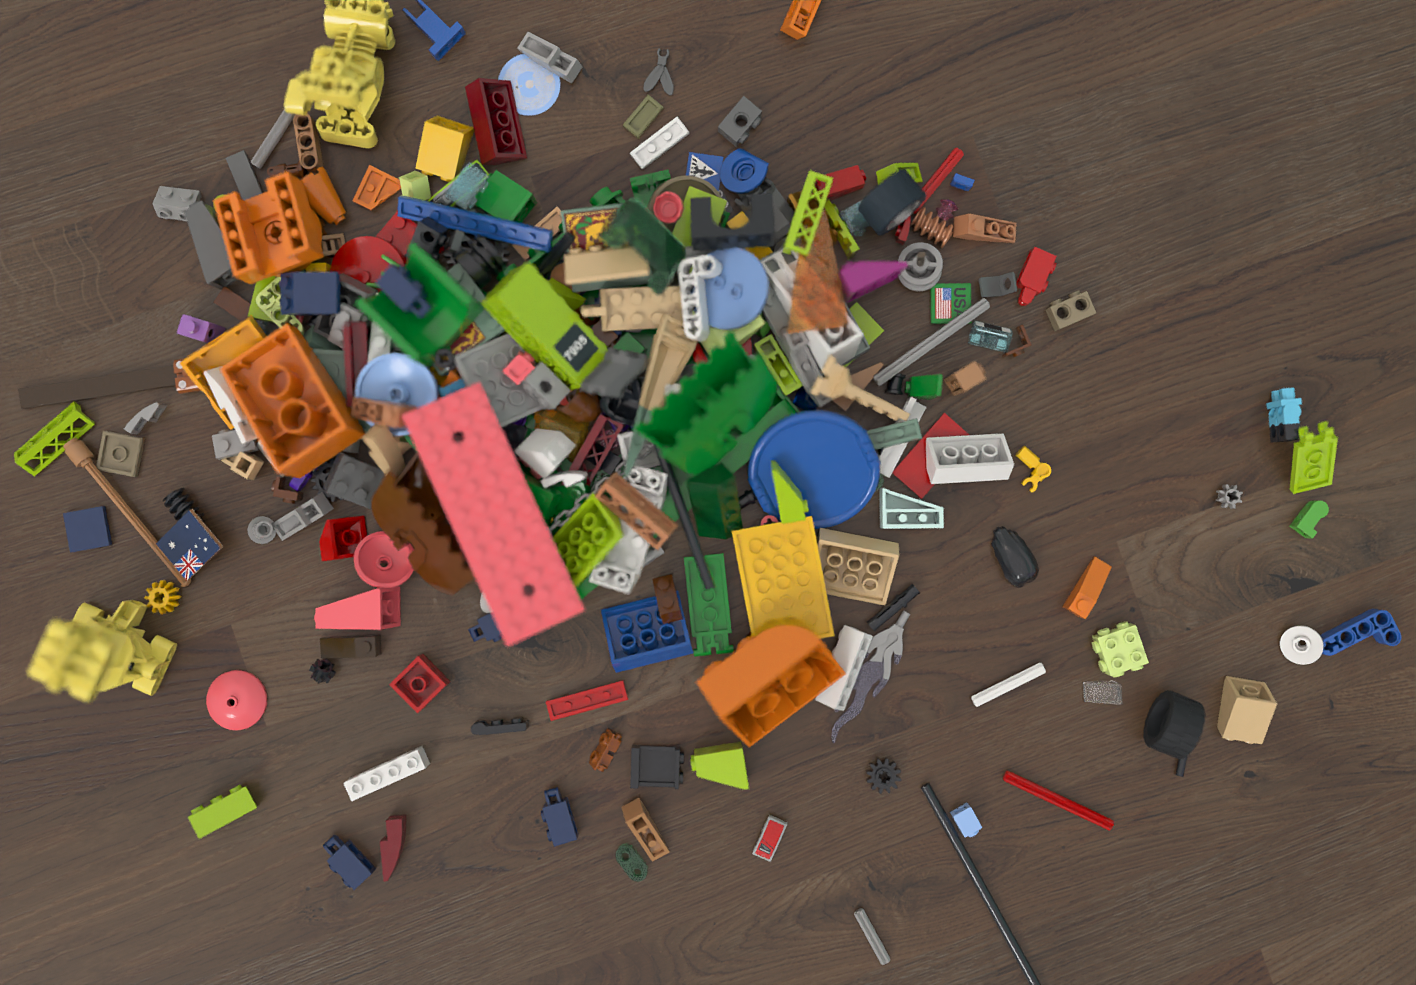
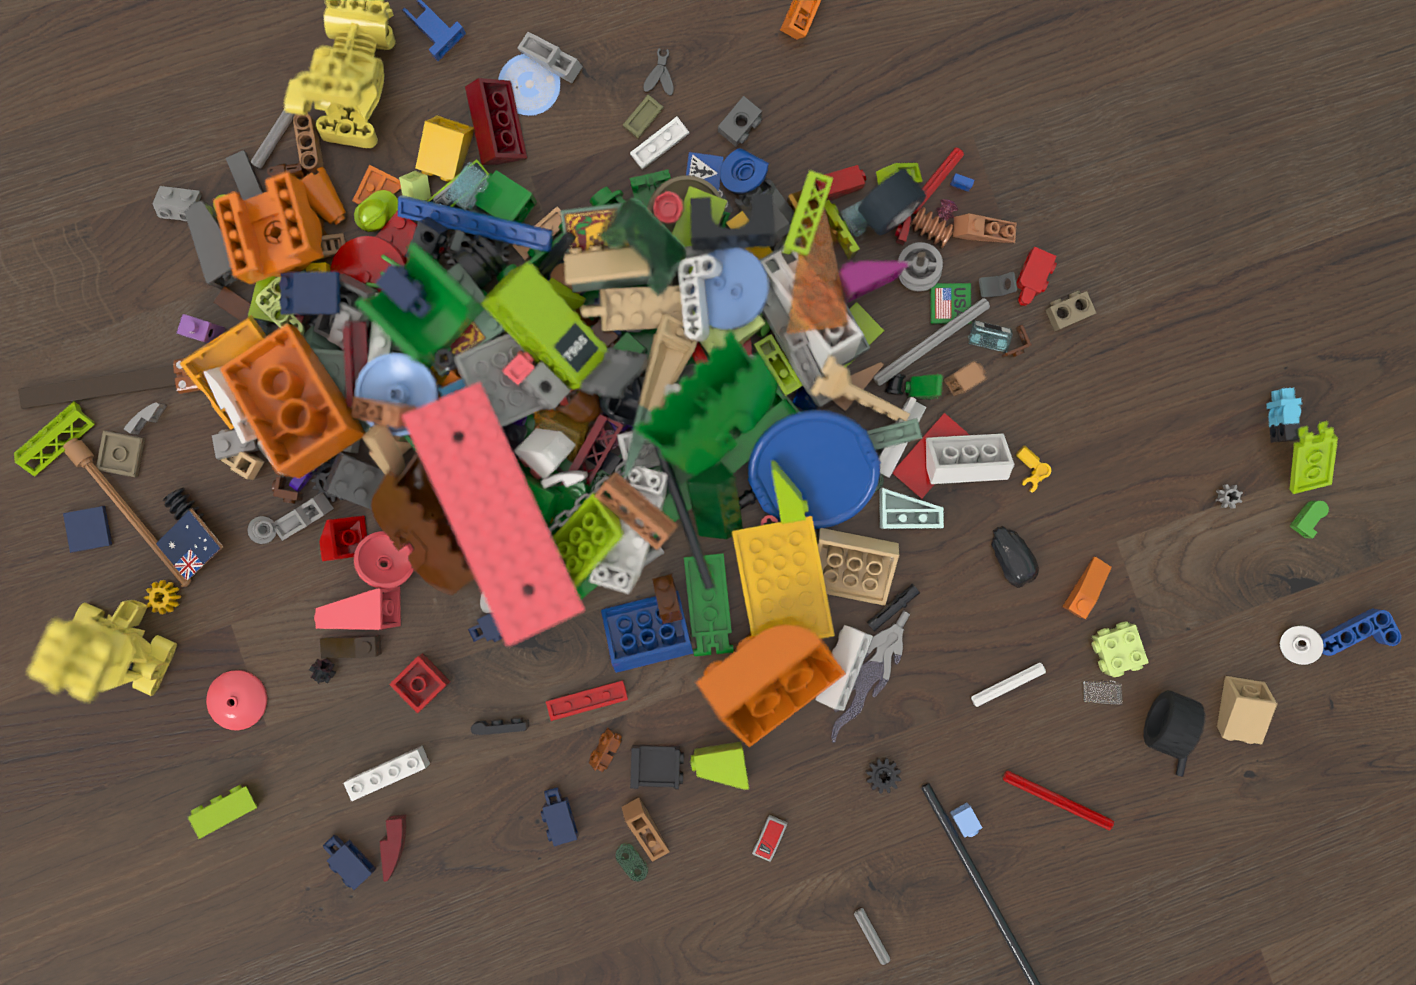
(376, 210): none -> lime piece

